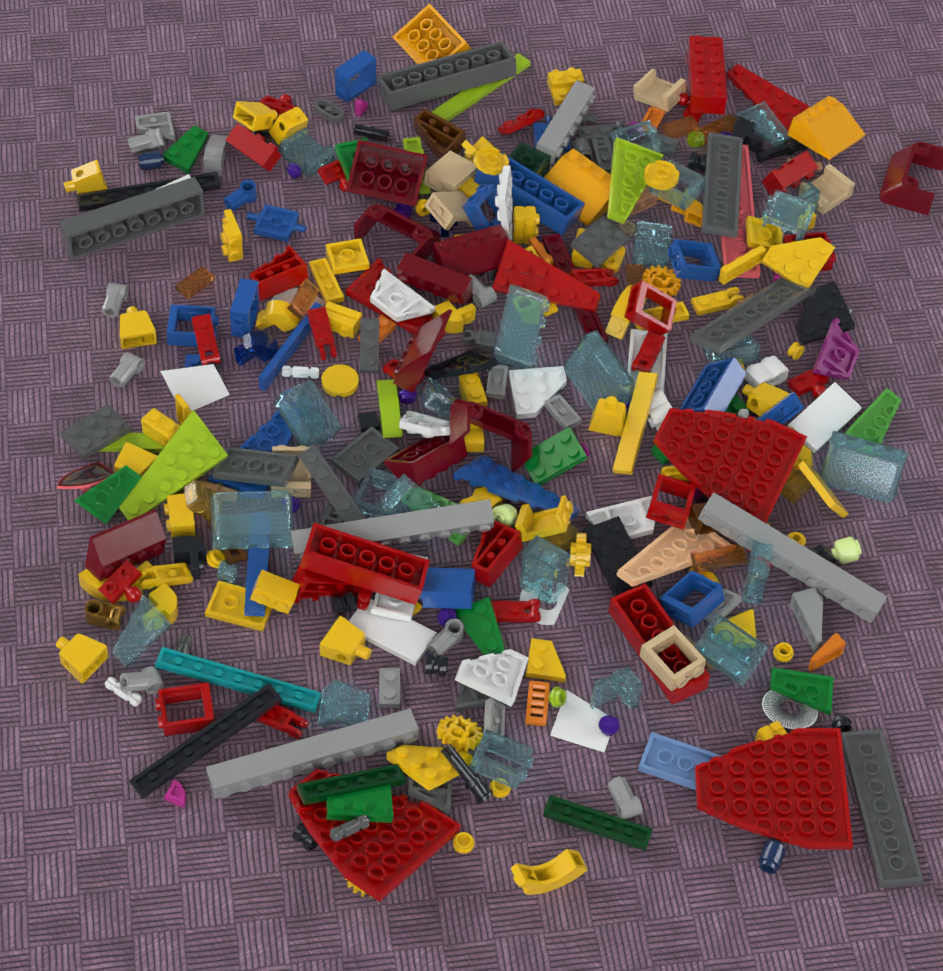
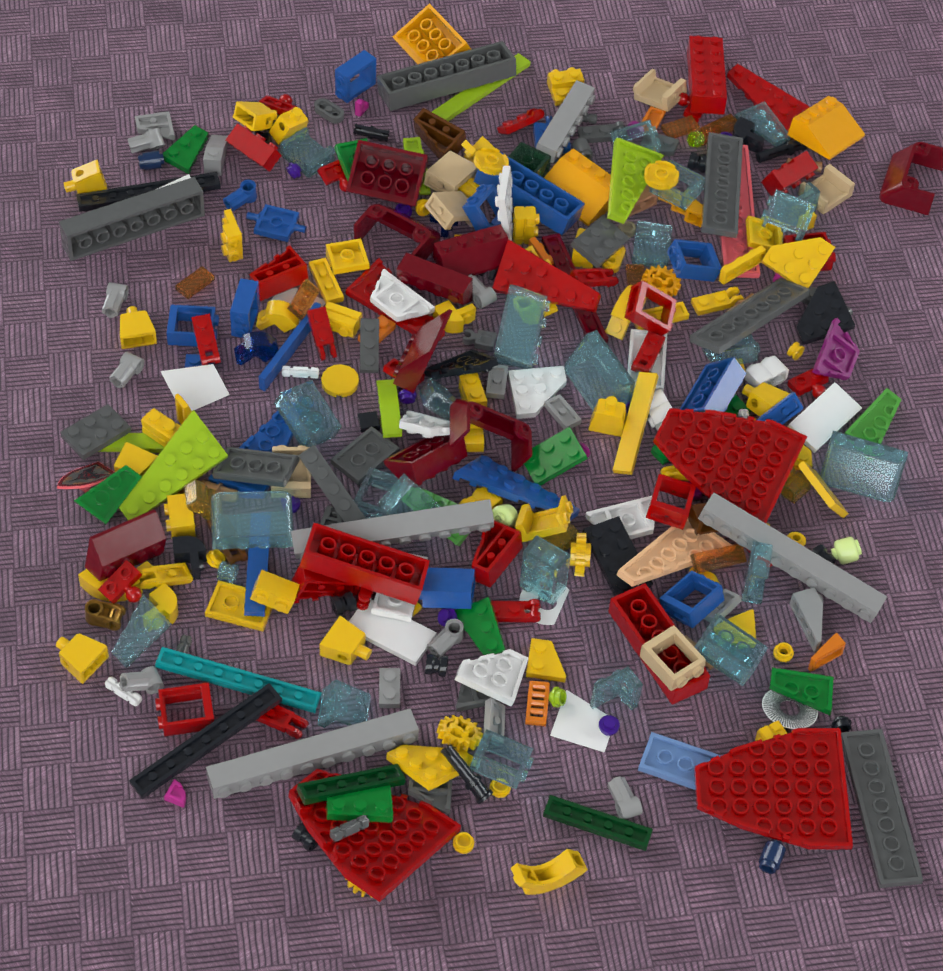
(602, 153): dark grey plate -> none

